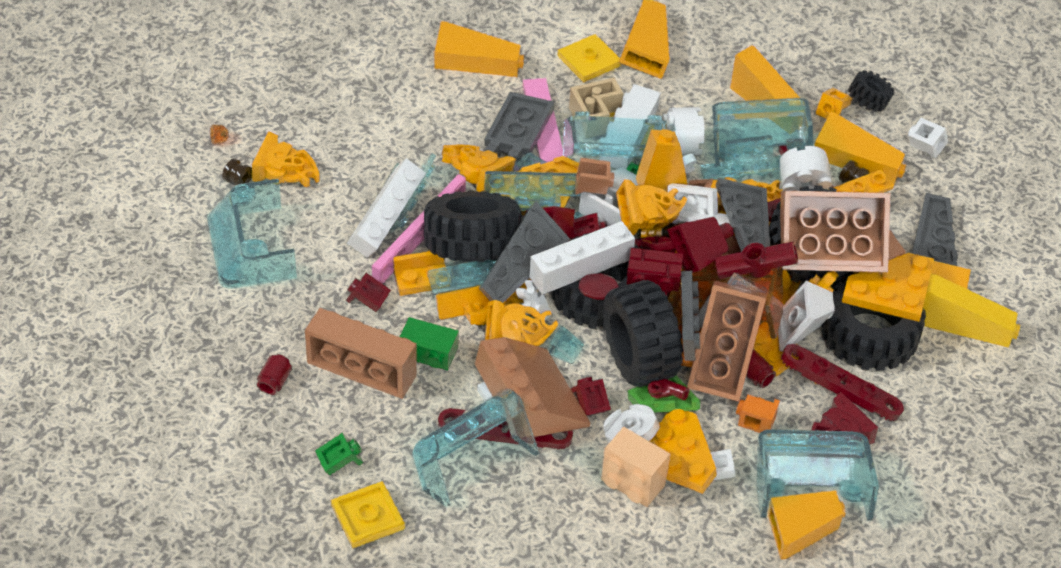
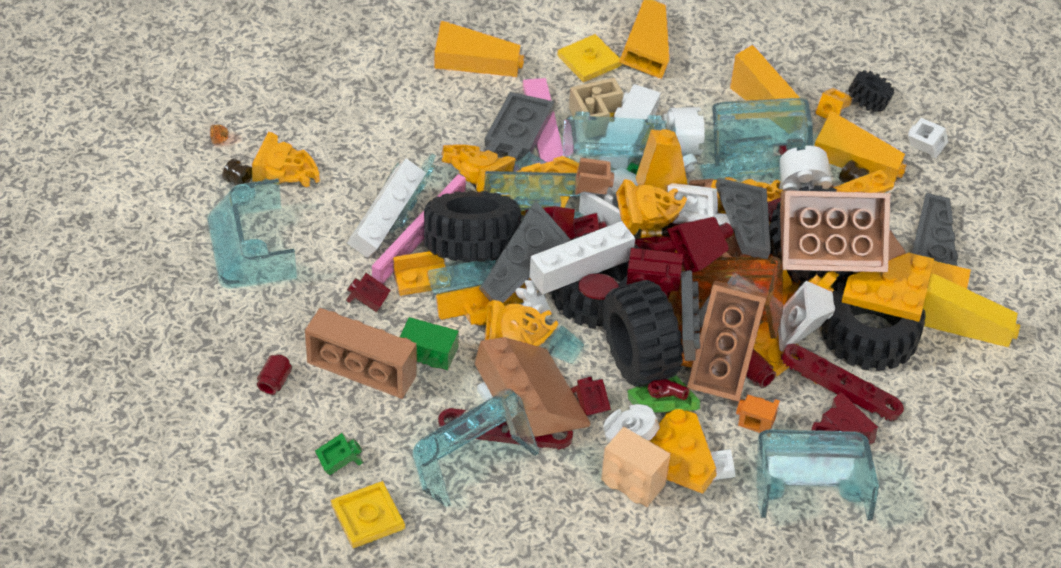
(756, 260): dark red piece -> none
(803, 519): light orange slope -> none

